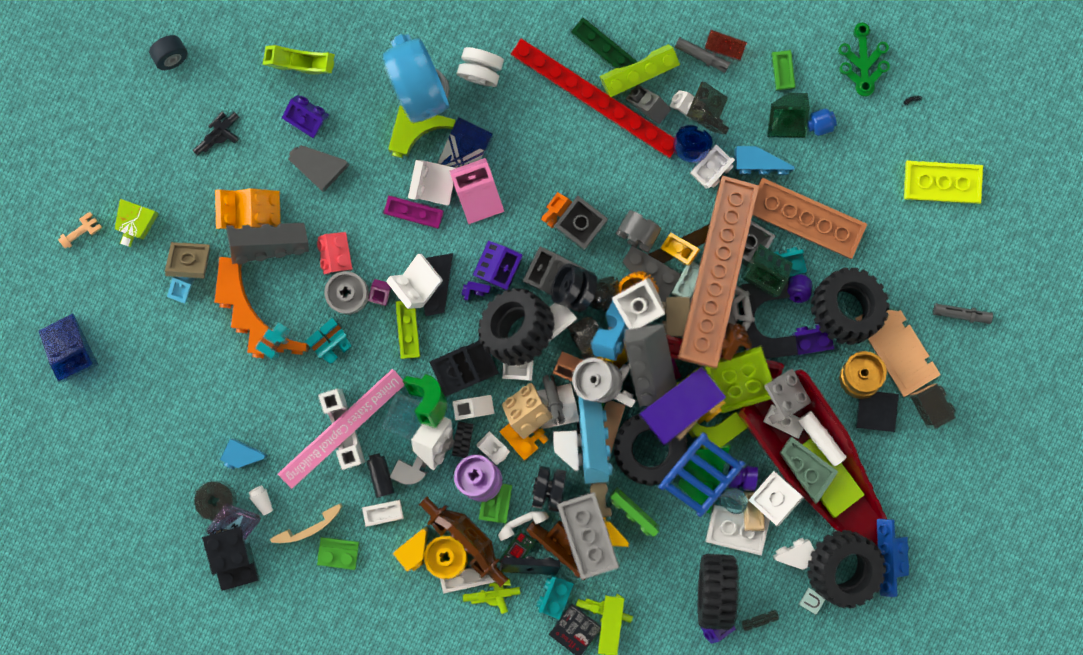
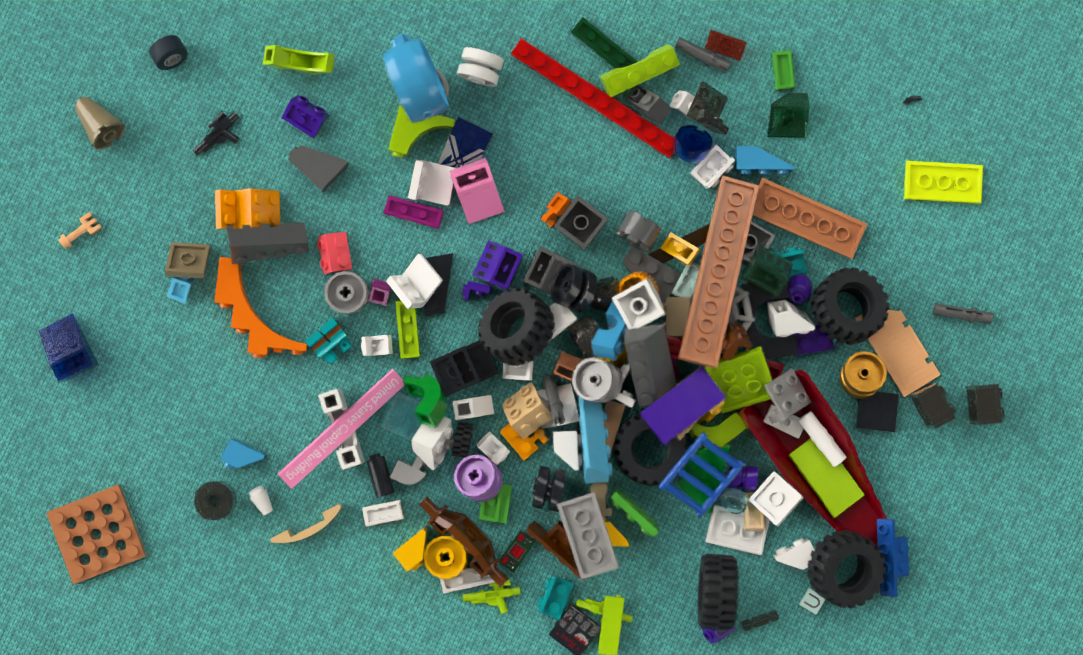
(77, 510): none -> nougat piece
(98, 123): none -> dark tan cone
(133, 221): lime torso -> none
(230, 558): black bracket -> none
(234, 517): tile -> none
(272, 340): teal hips -> none
(338, 553): bright green plate -> none
(377, 345): none -> white bracket
(530, 565): black tile -> none
(537, 516): white bar -> none
(787, 318): none -> white slope
(808, 468): sand green wing -> none
(822, 122): blue head -> none
(863, 63): green plant -> none
(985, 404): none -> clear smoke brick

